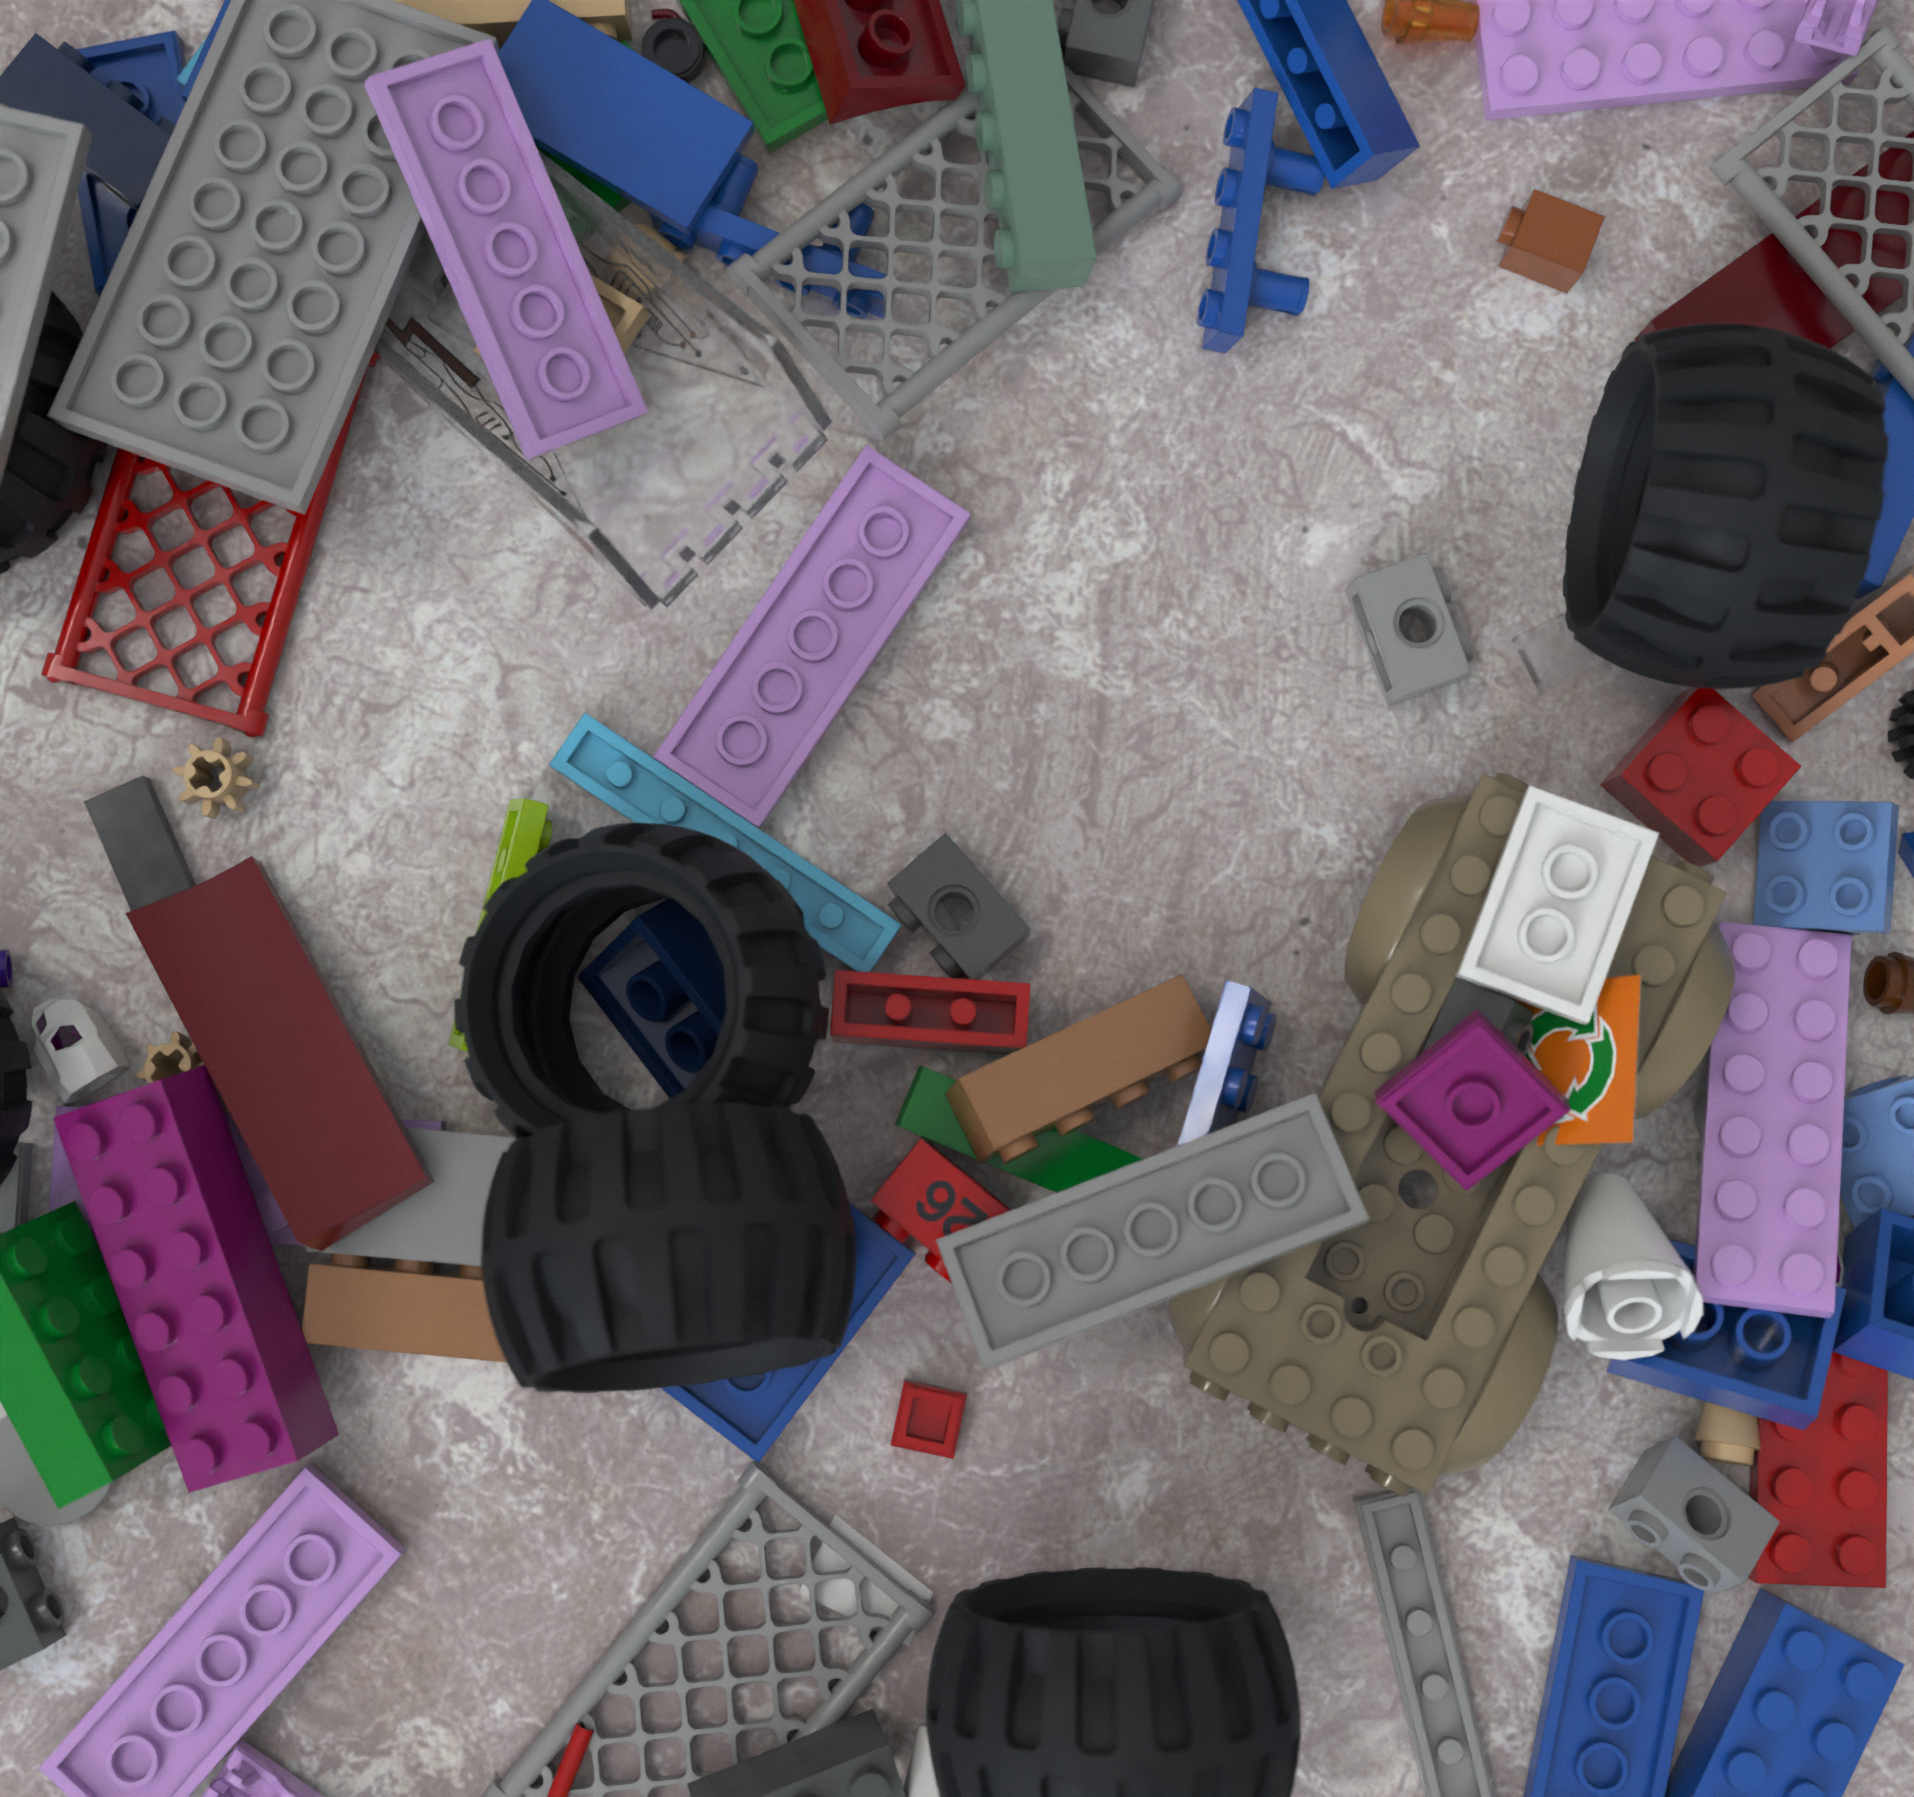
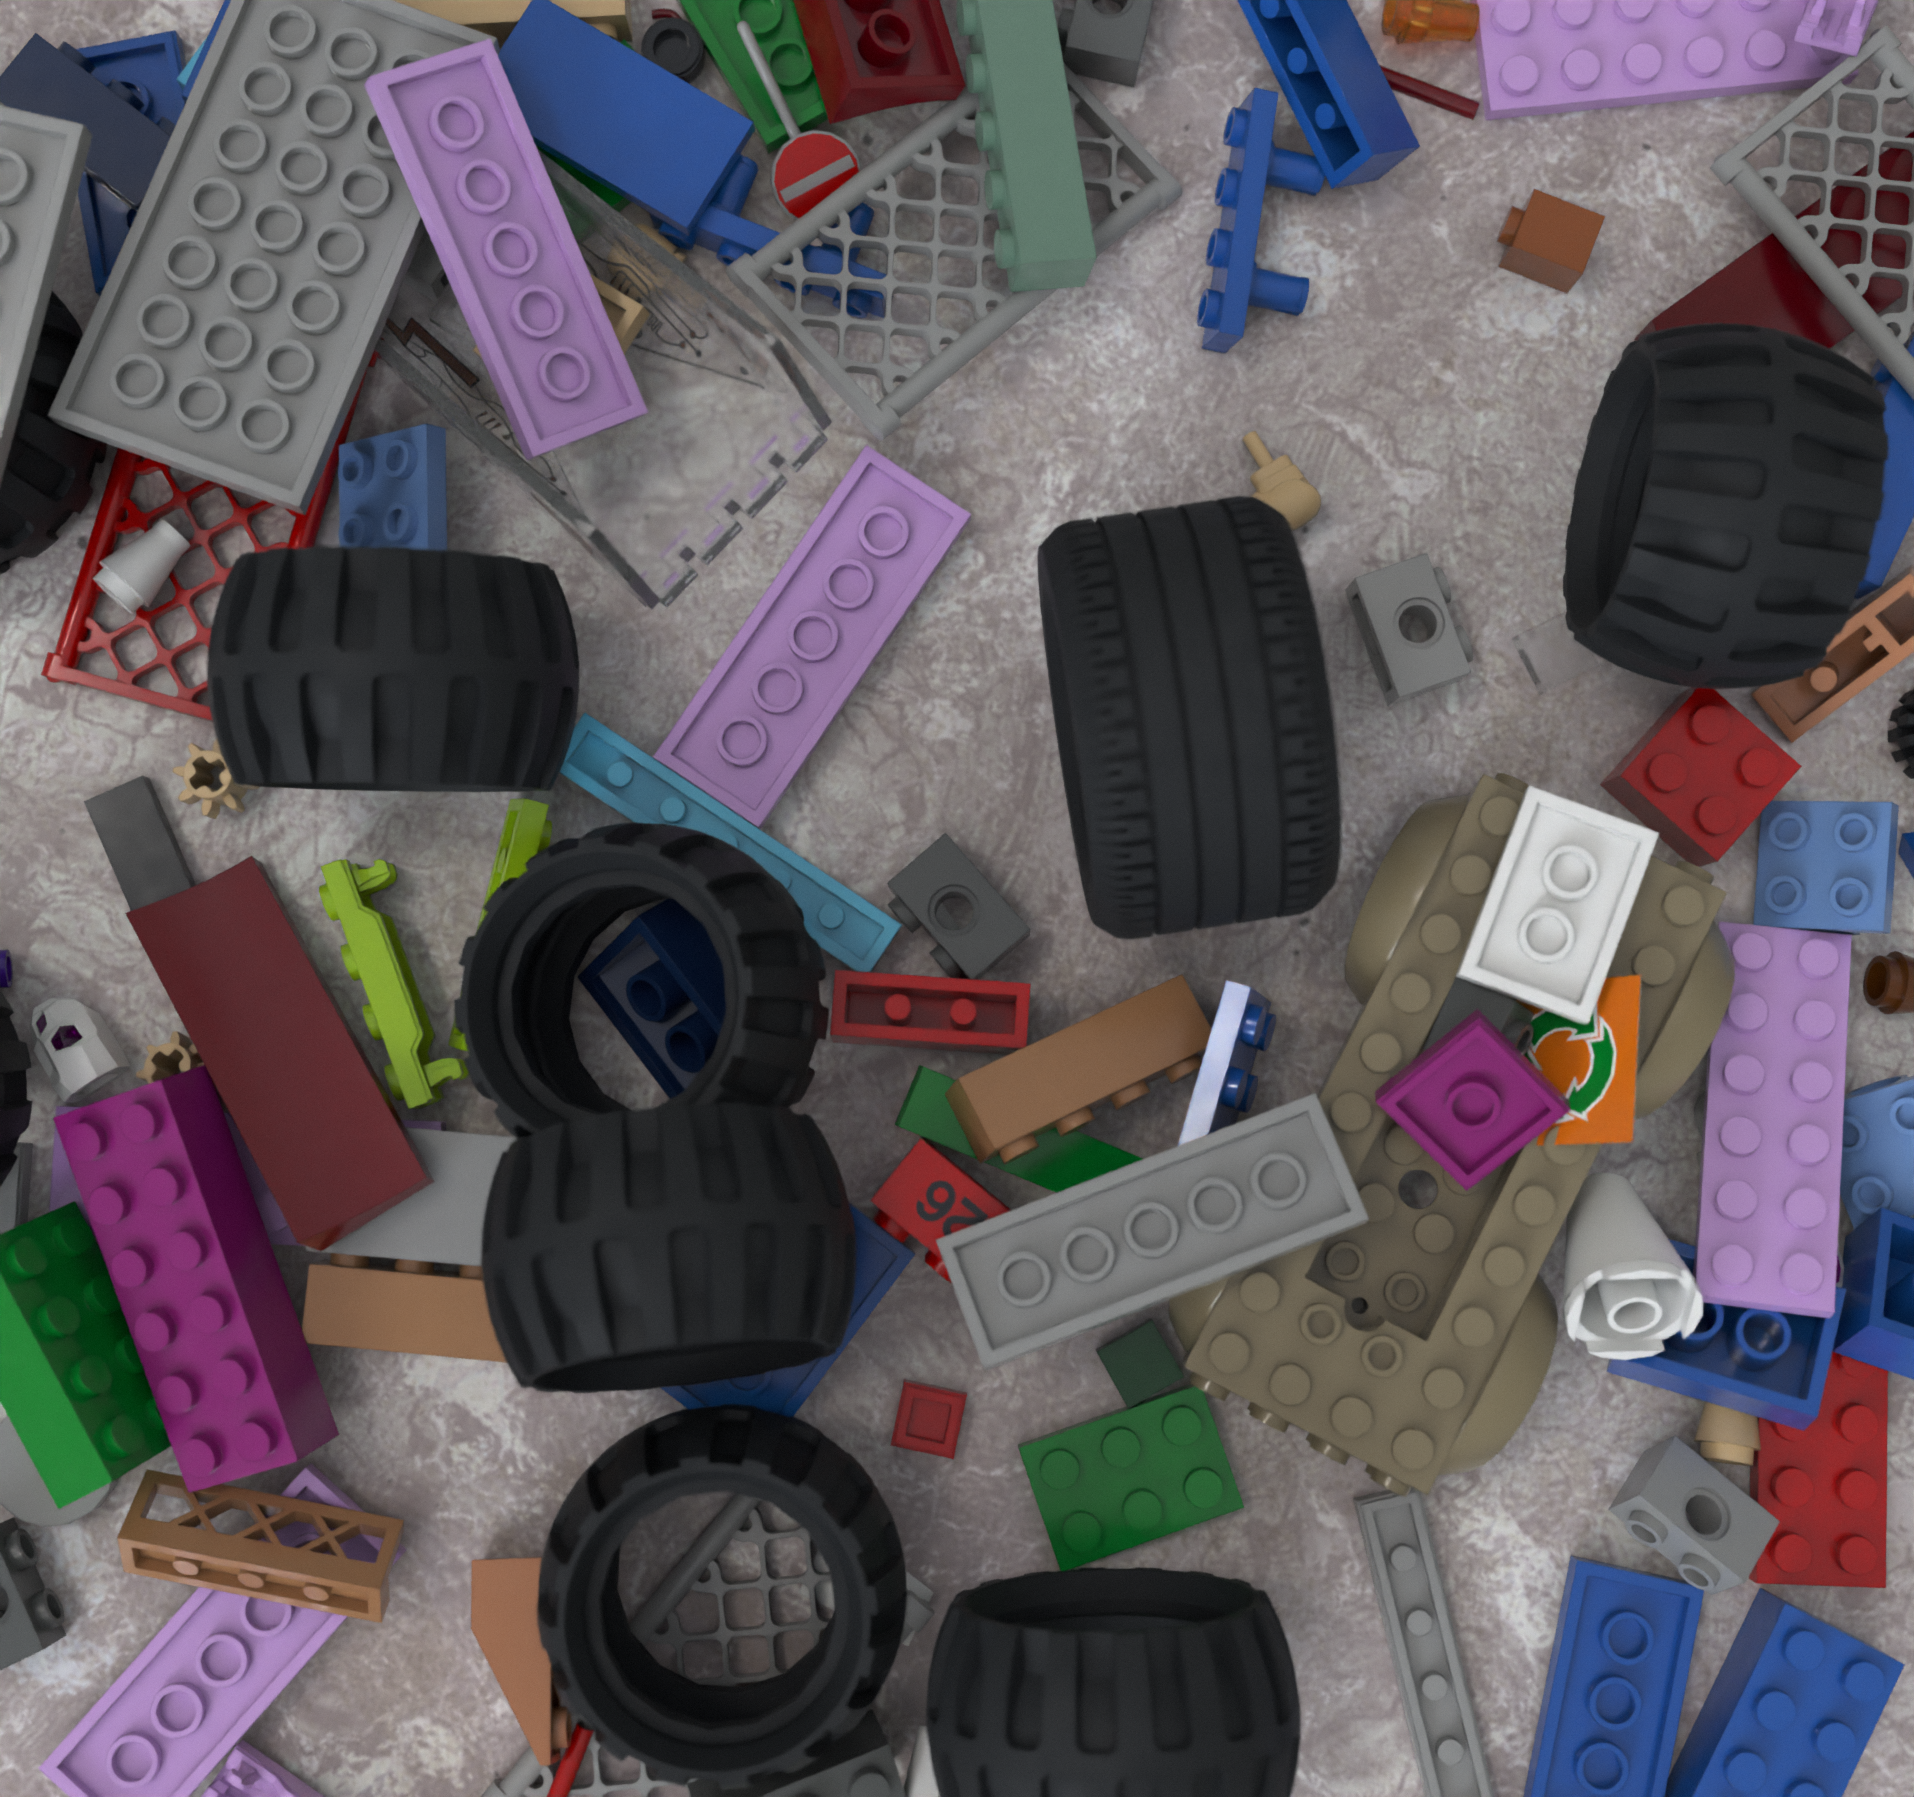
(141, 567): none -> white cone
(256, 1567): none -> medium nougat fence
(380, 961): none -> lime piece
(392, 671): none -> black tyre
(394, 490): none -> medium blue plate
(508, 1633): none -> nougat slope
(714, 1729): none -> black tyre
(810, 162): none -> piece
(1130, 1476): none -> green plate
(1139, 1363): none -> dark green tile
(1191, 716): none -> black tyre
(1282, 485): none -> tan piece
(1431, 93): none -> dark red piece

